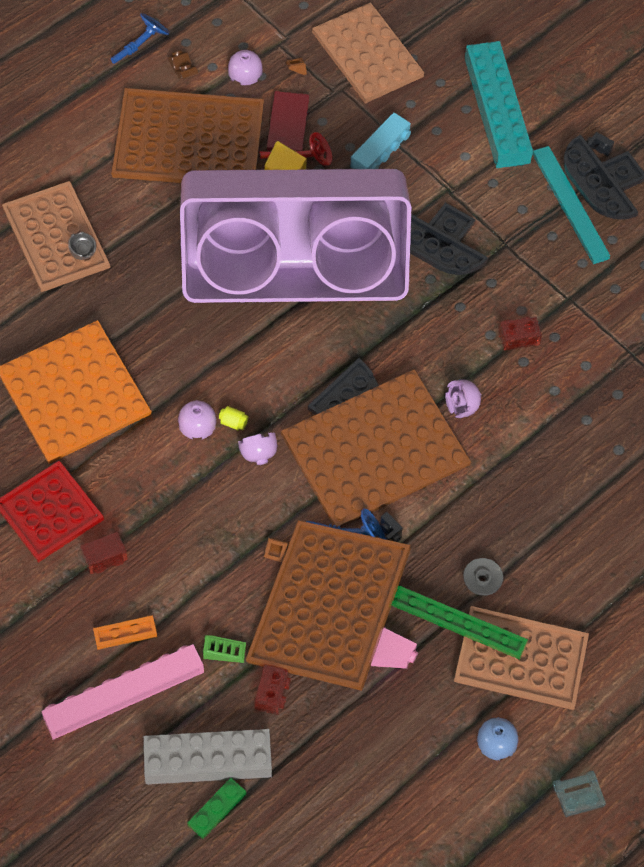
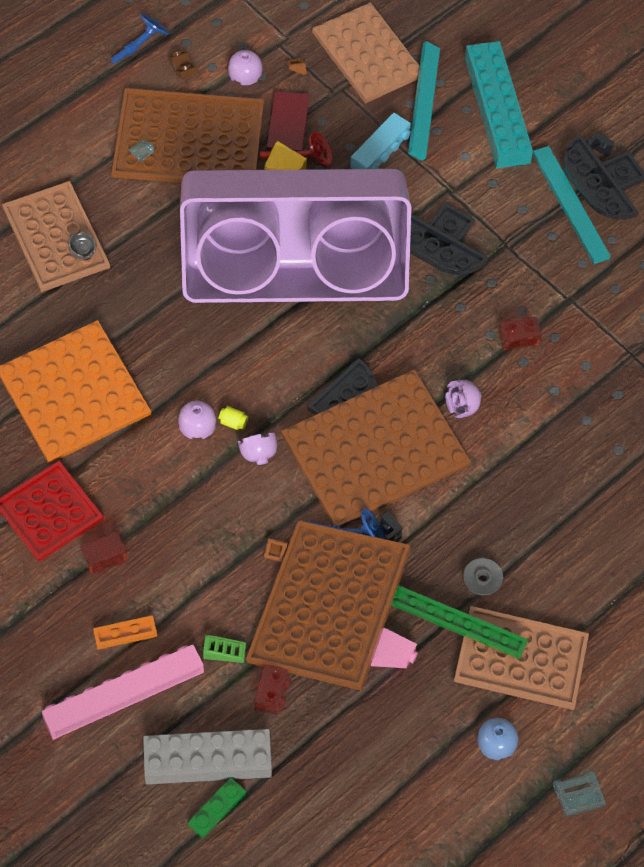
(142, 150): none -> clear light blue slope
(424, 101): none -> teal tile

